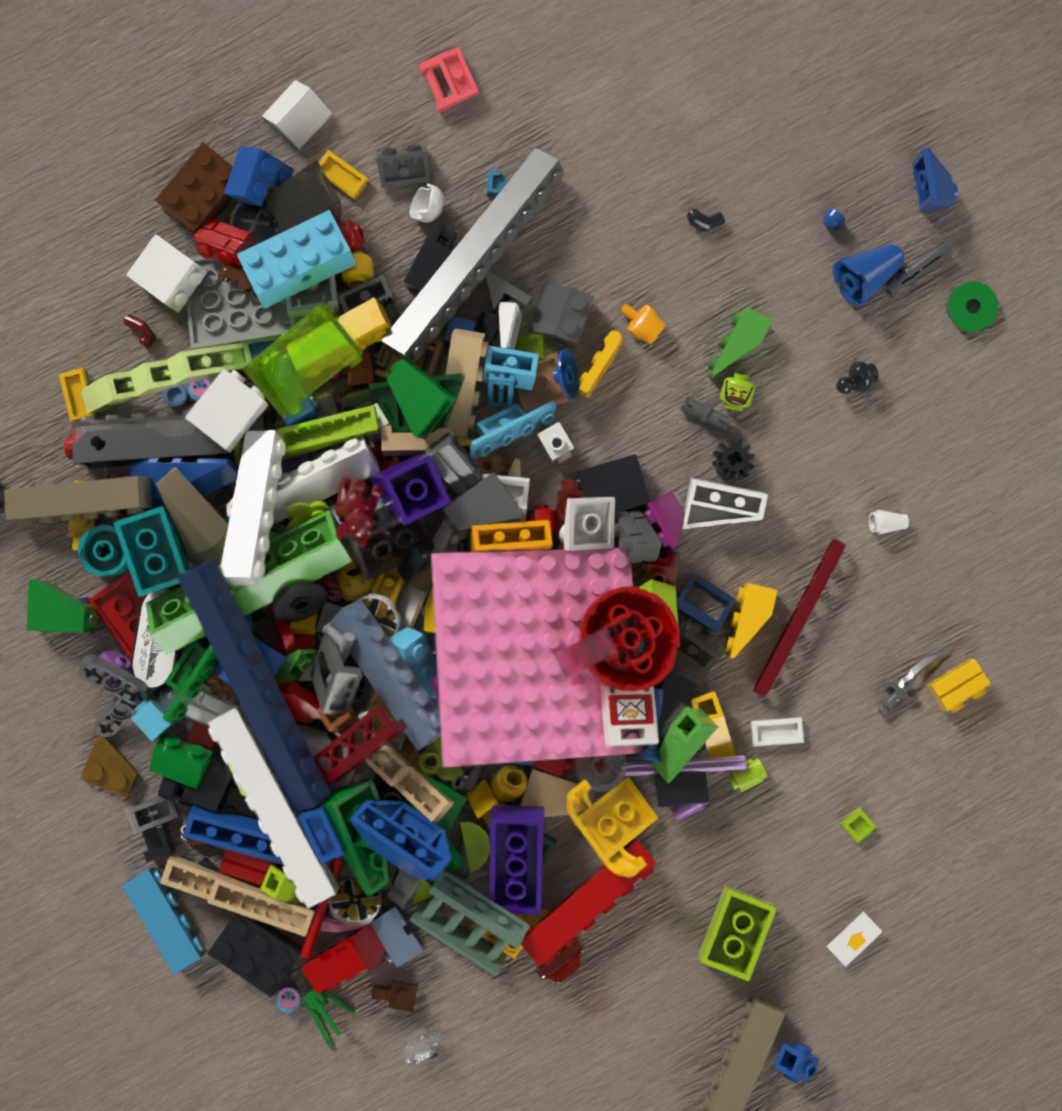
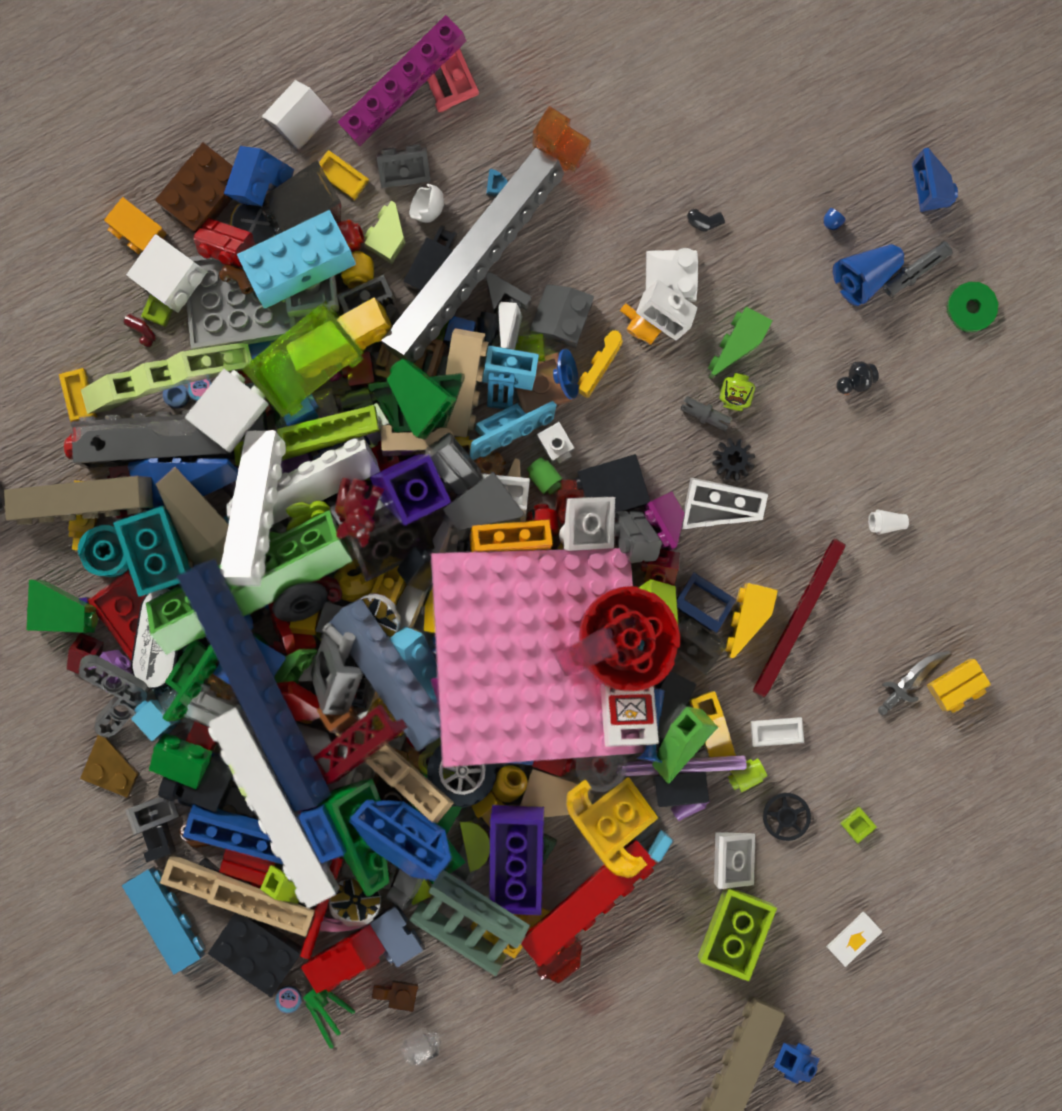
(81, 647): none -> dark red brick
(133, 225): none -> light orange brick
(156, 311): none -> lime tile
(387, 236): none -> yellowish green slope
(402, 80): none -> magenta brick
(459, 797): none -> black wheel
(545, 476): none -> bright green brick
(559, 140): none -> clear orange brick
(659, 846): none -> medium azure tile
(666, 310): none -> white brick
(675, 269): none -> white slope
(734, 859): none -> white slope
(786, 816): none -> black wheel

